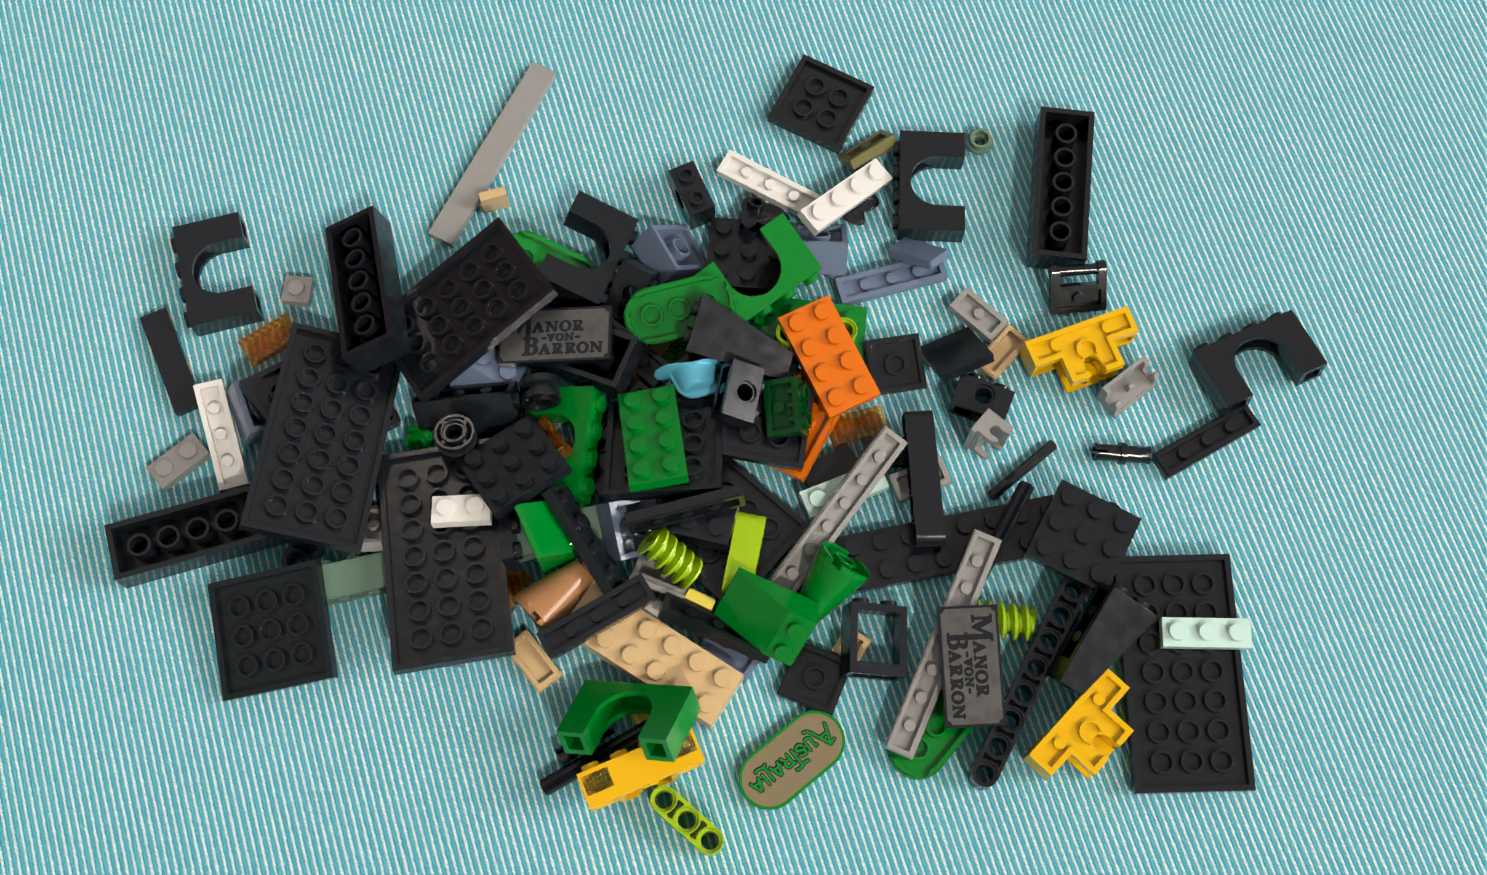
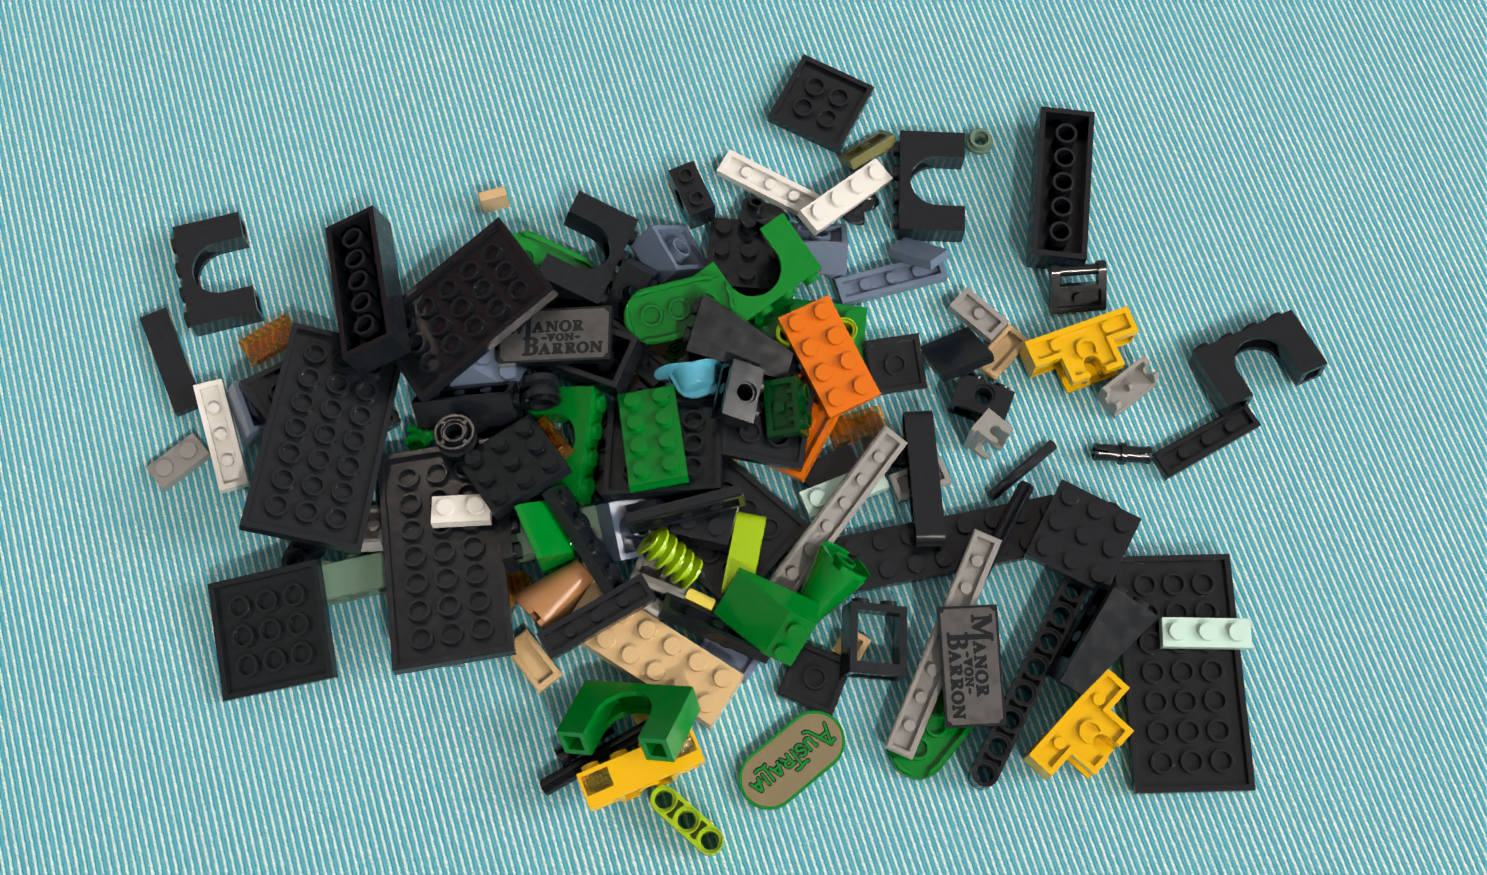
(182, 538): black brick -> none
(298, 291): light grey plate -> none
(492, 154): light grey tile -> none
(1013, 620): lime piece -> none

